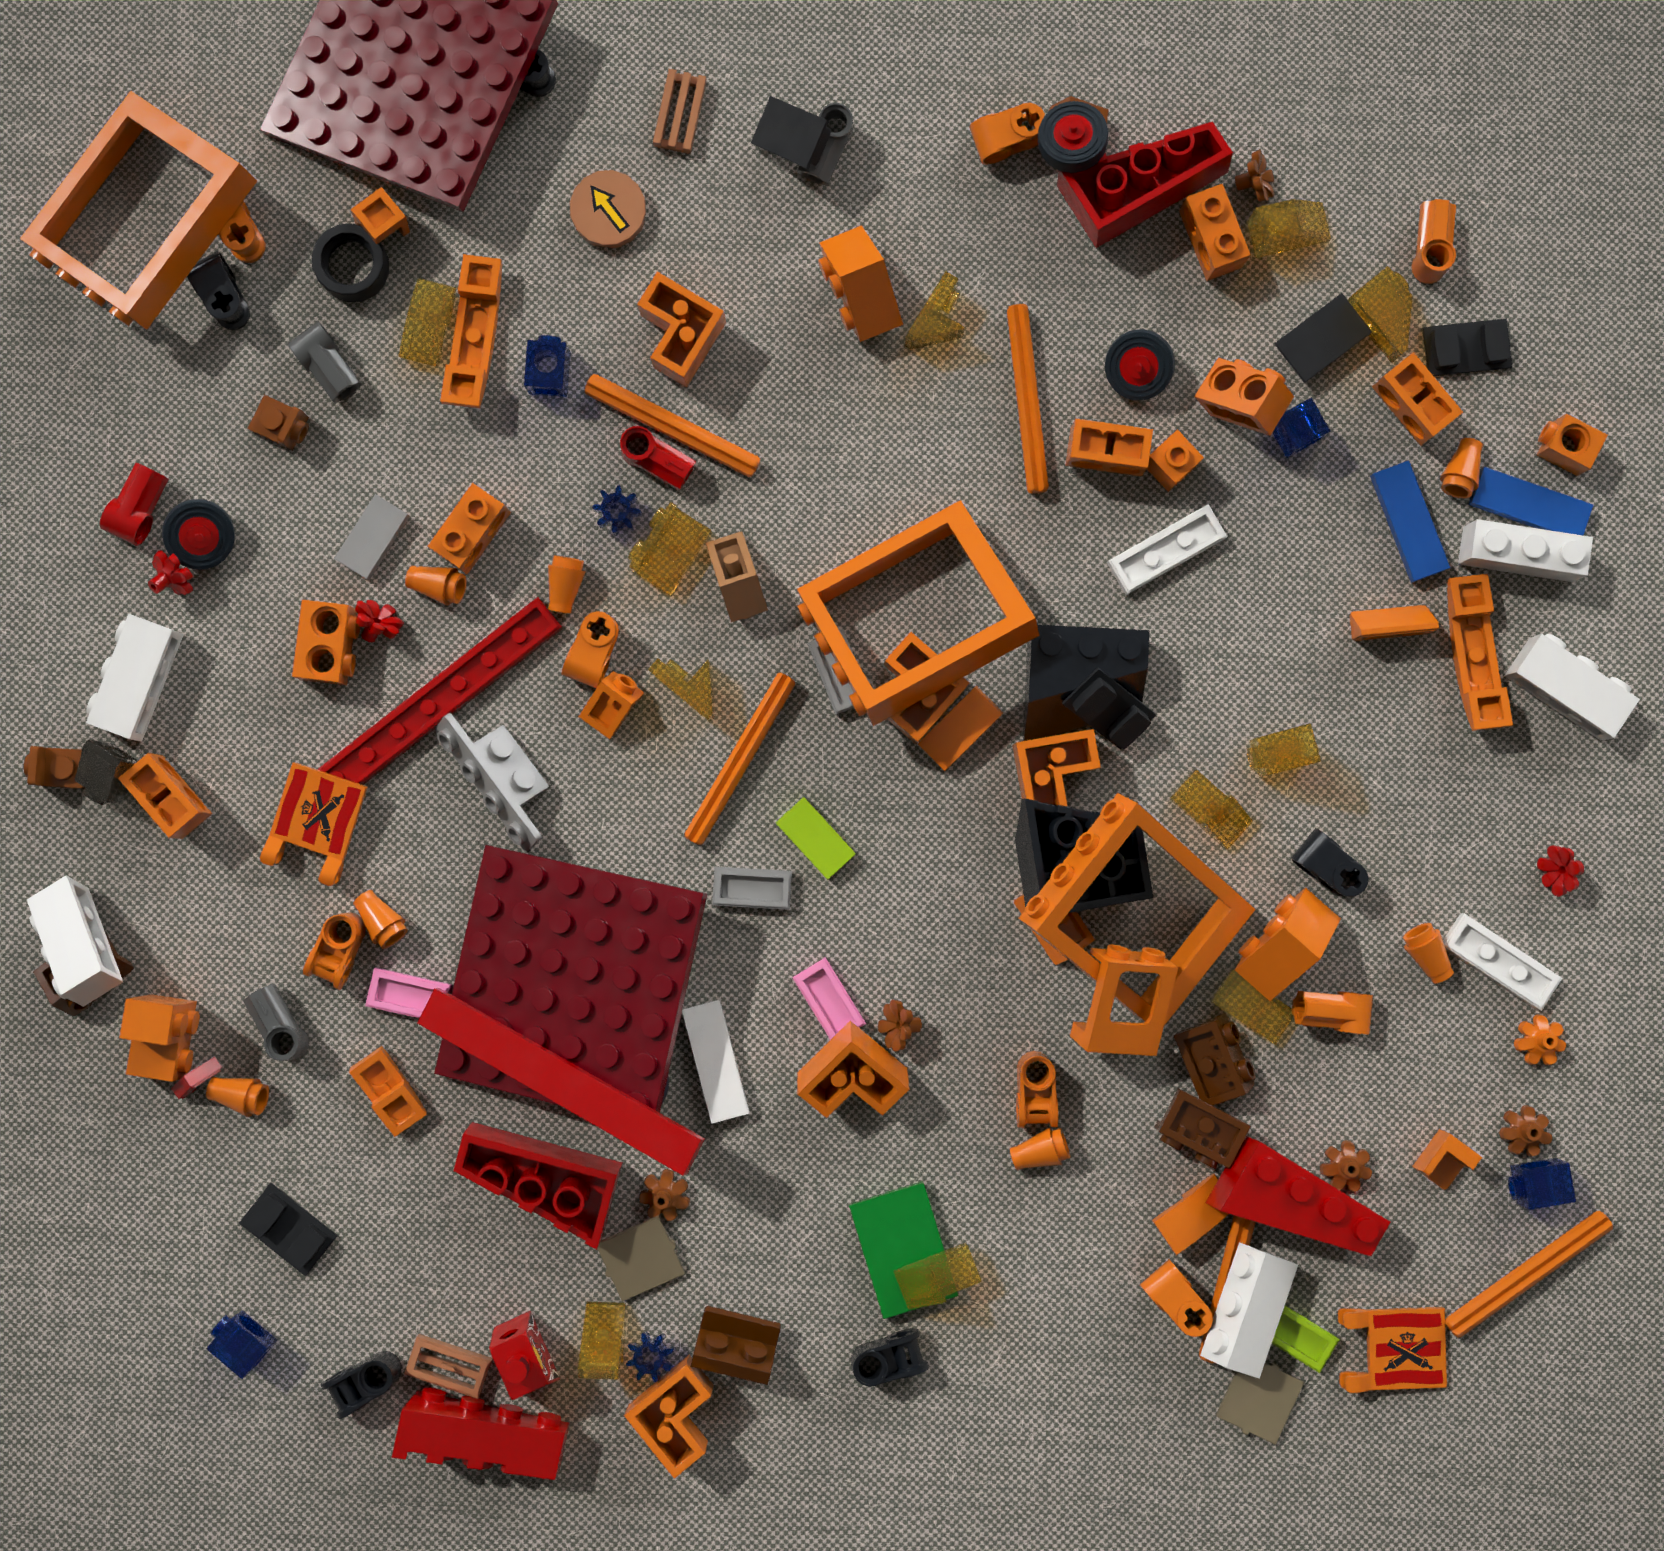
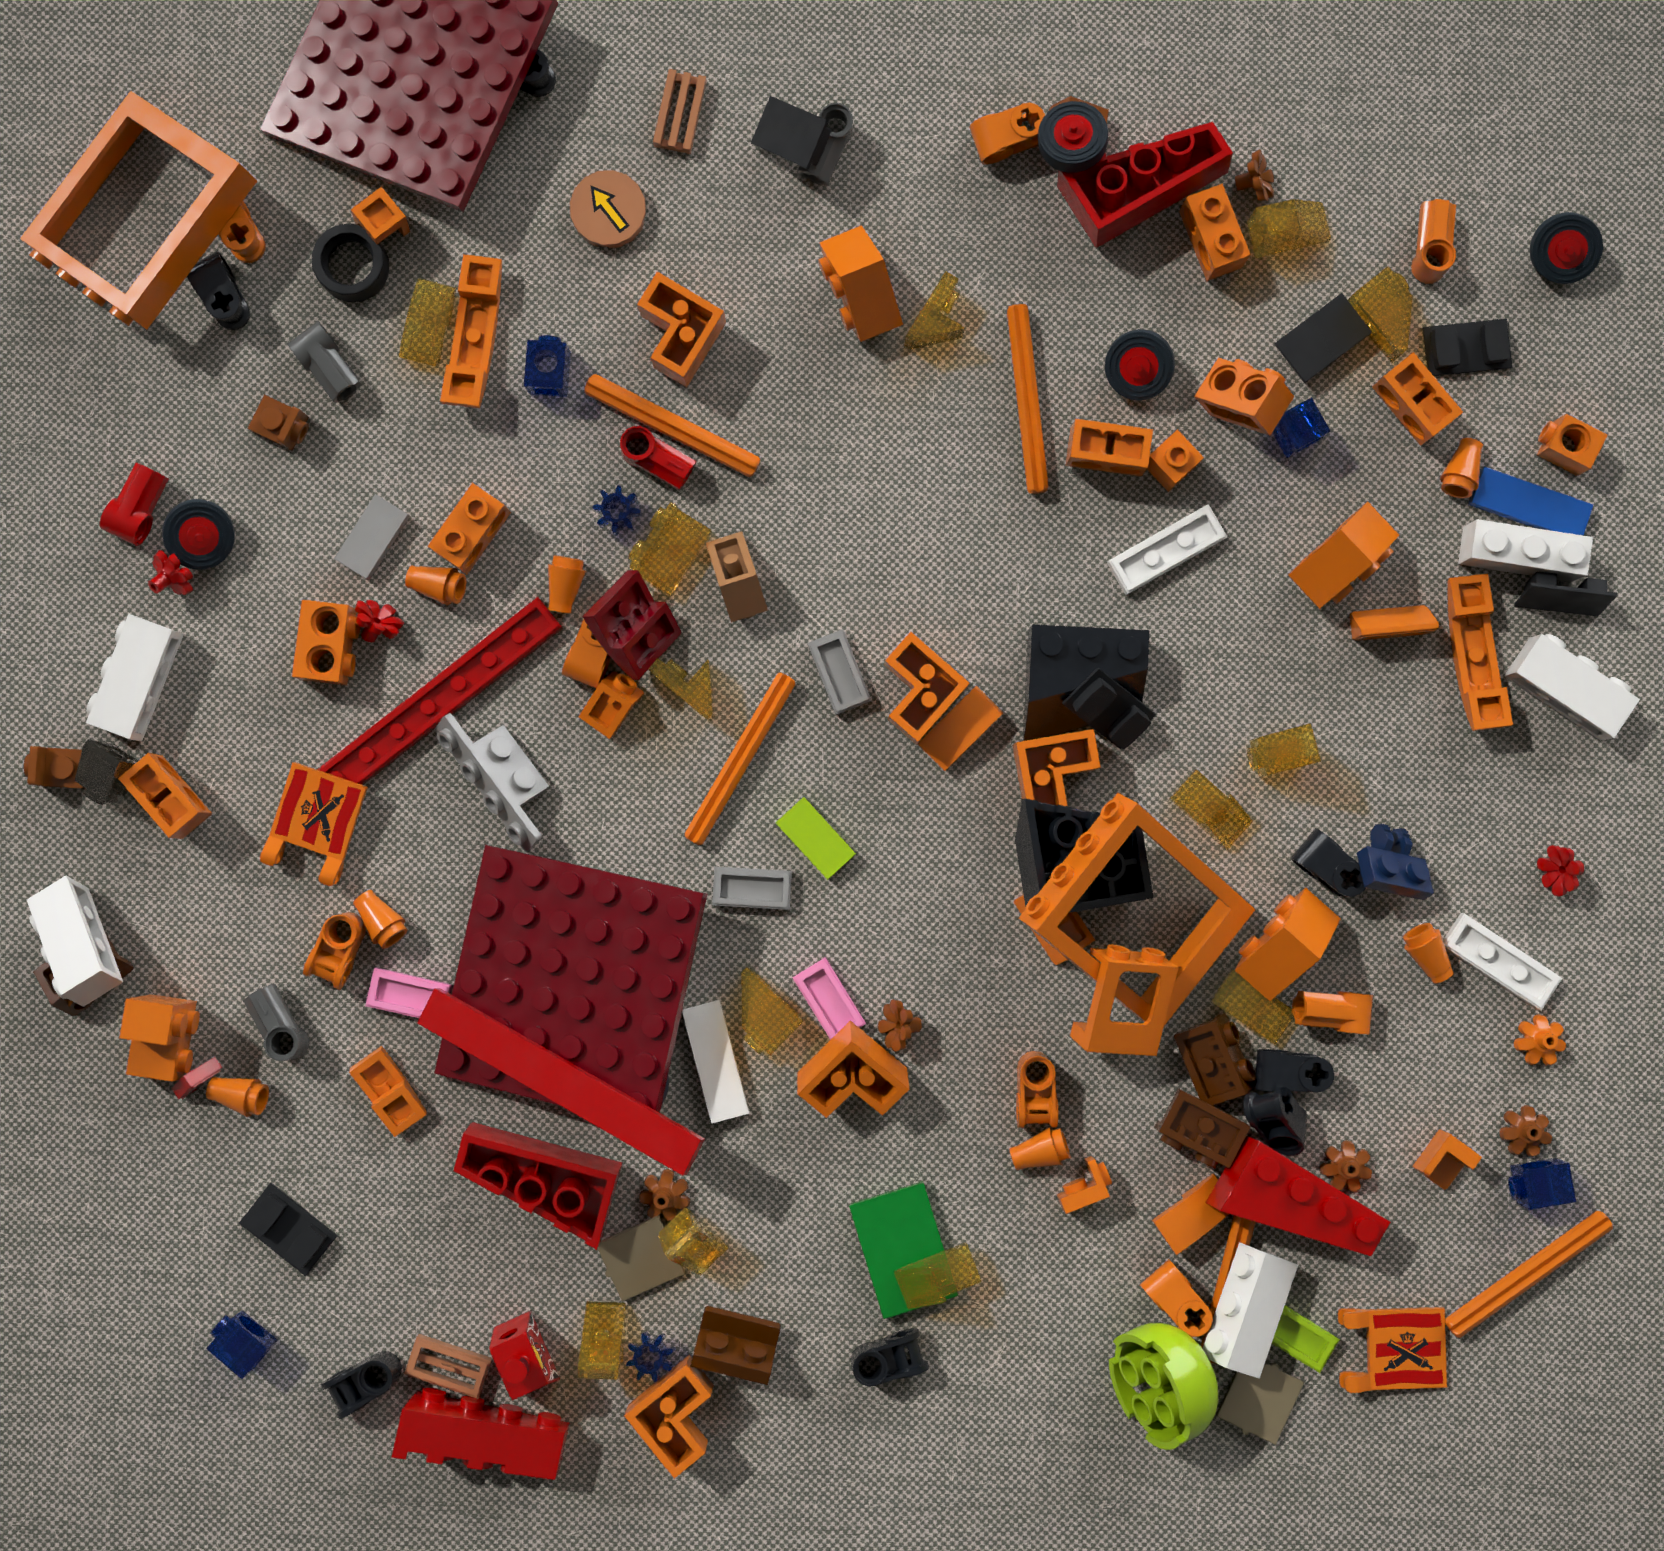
(632, 624): none -> dark red slope
(690, 1244): none -> clear yellow slope
(765, 1014): none -> clear yellow slope
(944, 668): orange window -> none
(1082, 1193): none -> orange bracket
(1180, 1378): none -> lime cylinder
(1277, 1120): none -> black piece
(1288, 1070): none -> black piece
(1348, 553): none -> orange brick
(1390, 868): none -> dark blue hinge
(1409, 521): blue tile -> none
(1544, 594): none -> black piece
(1566, 248): none -> black wheel

